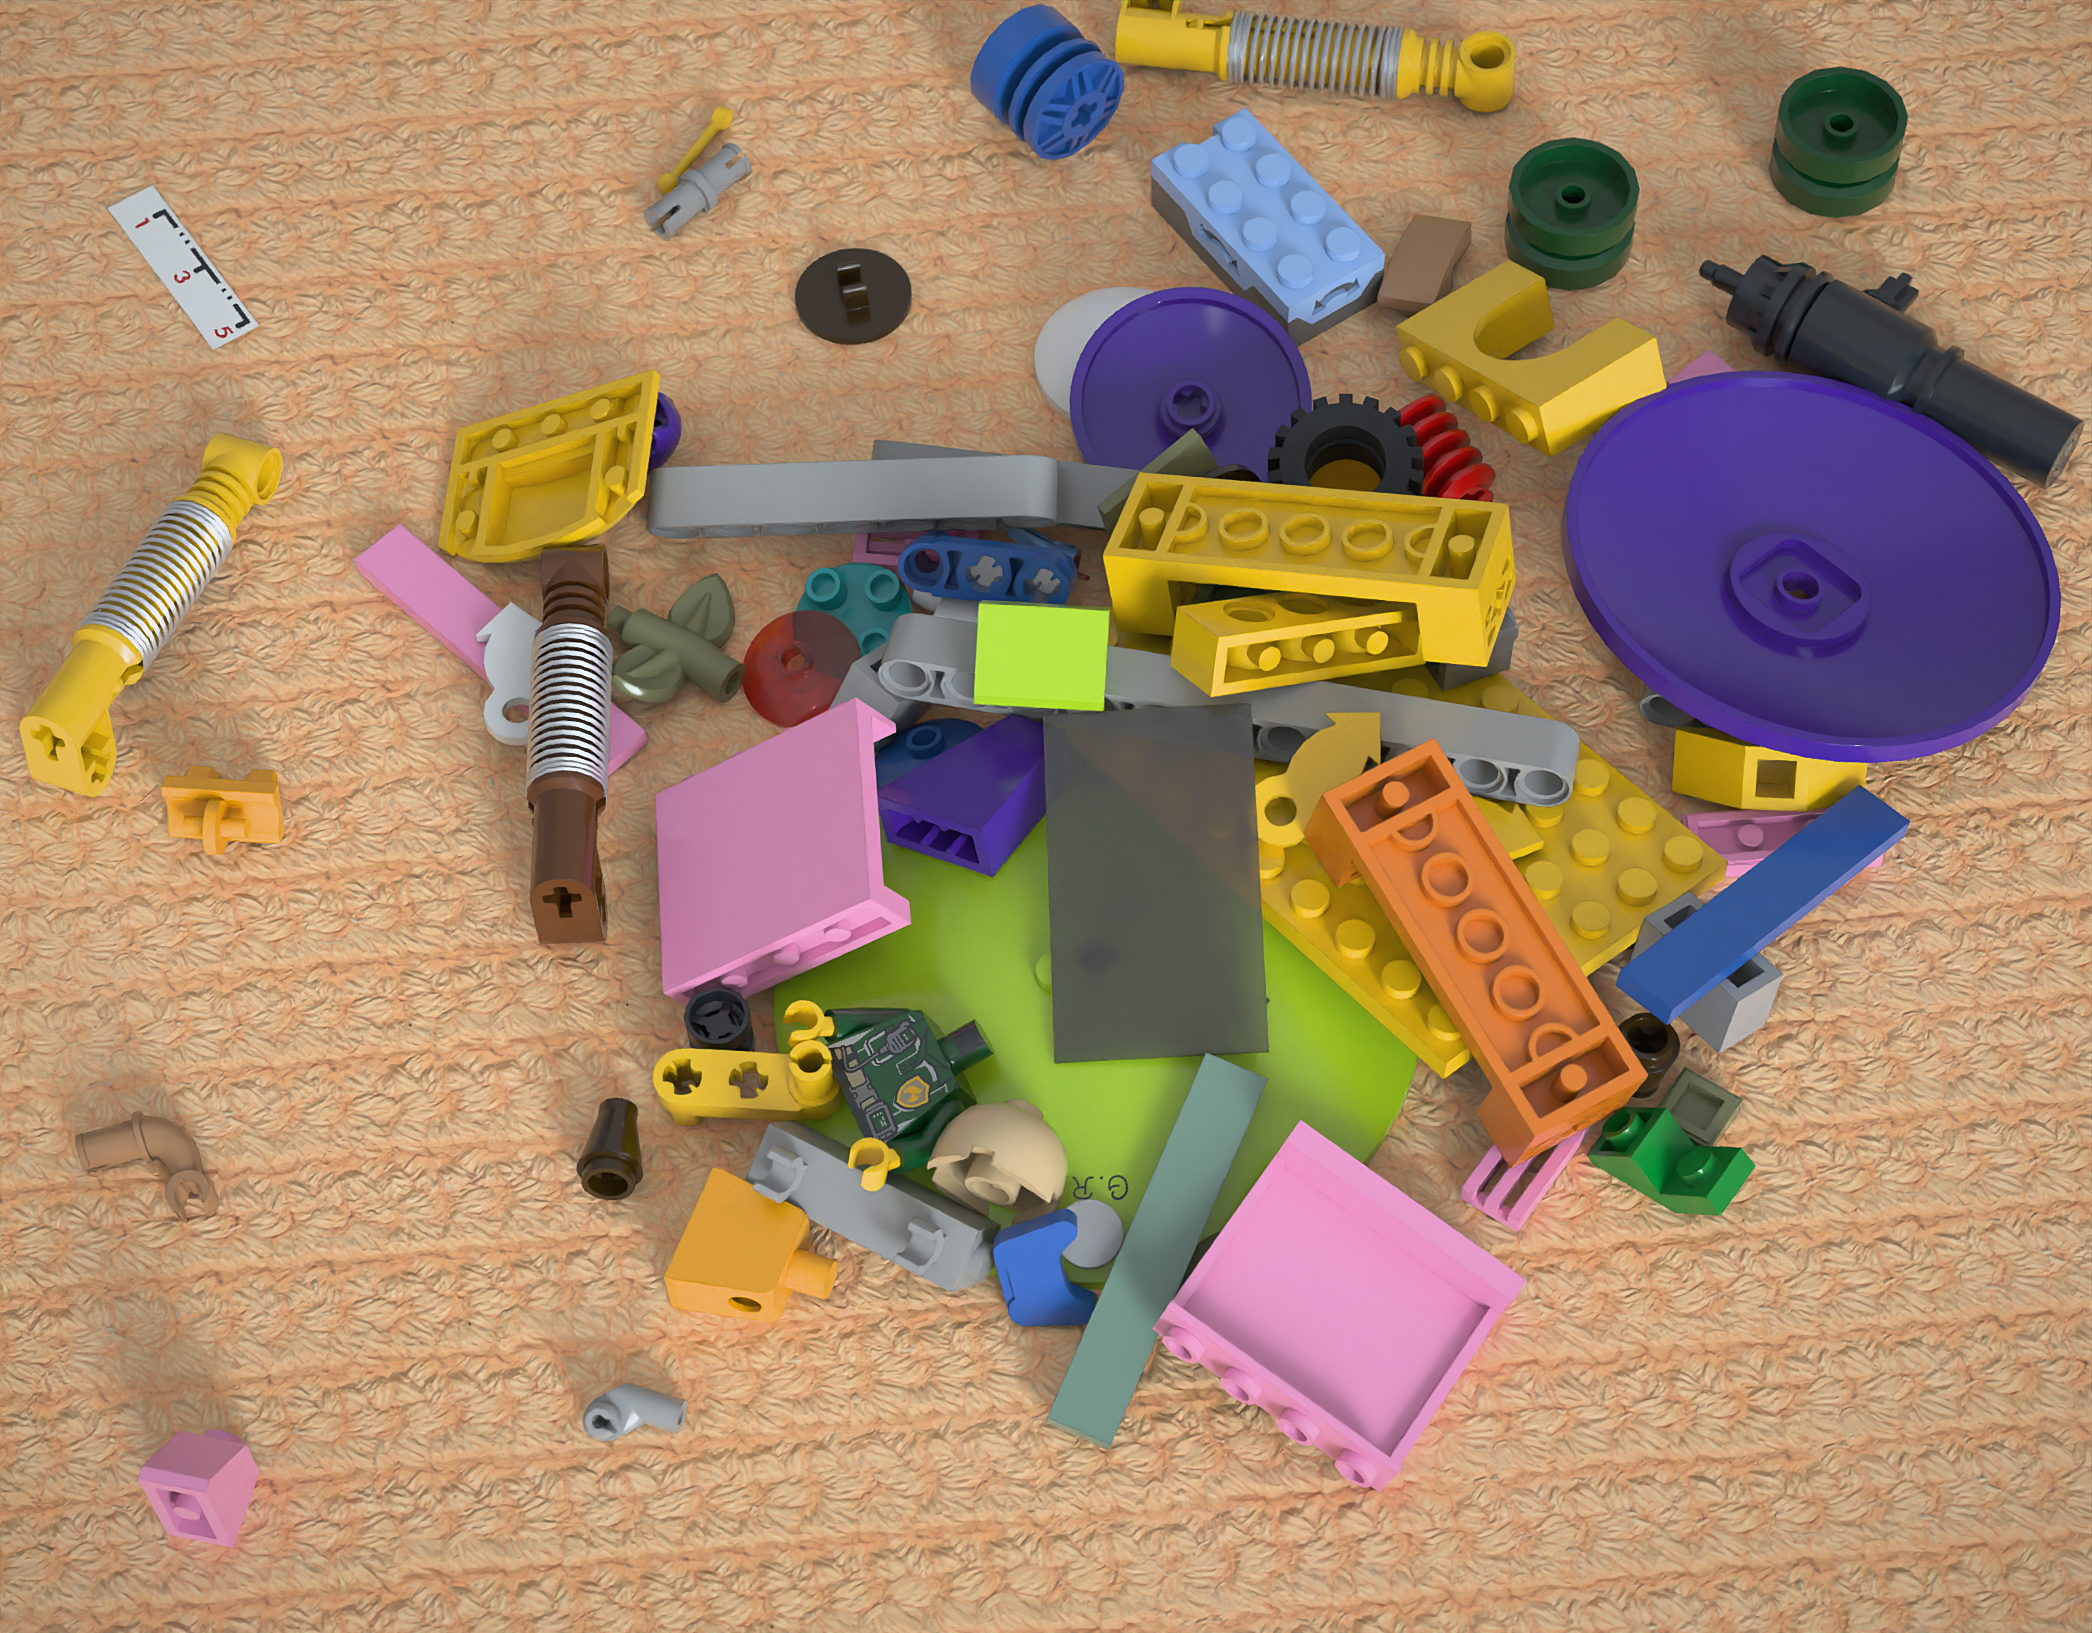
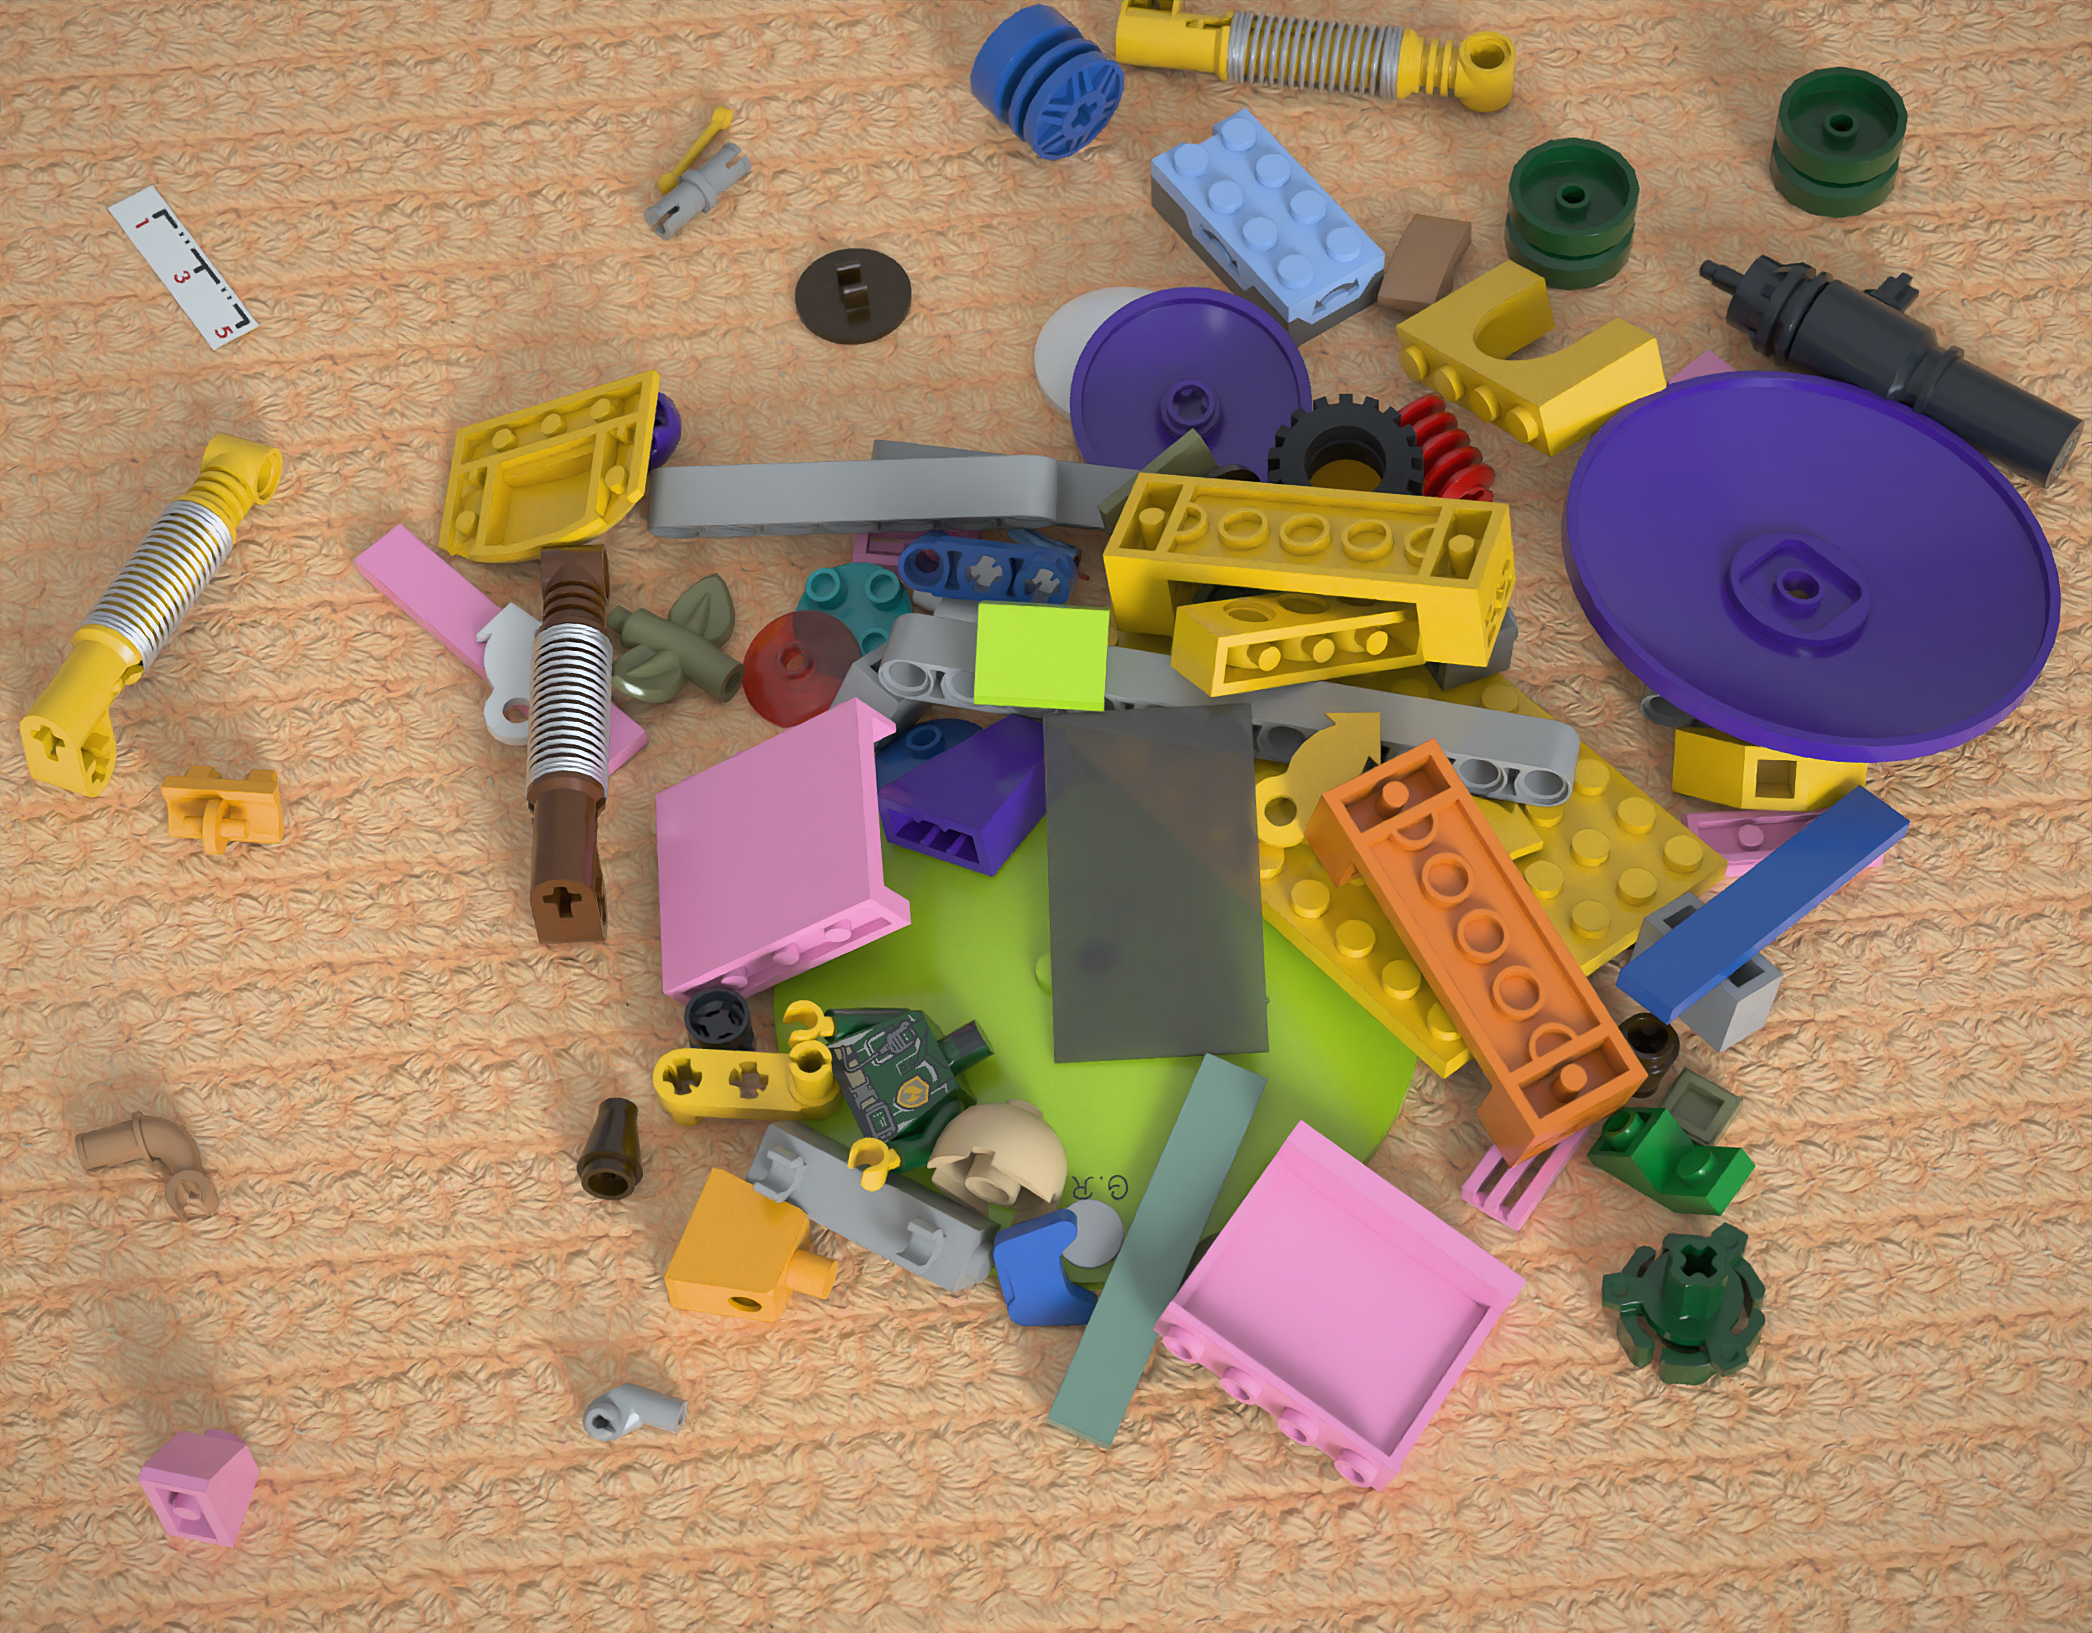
(1691, 1302): none -> dark green piece

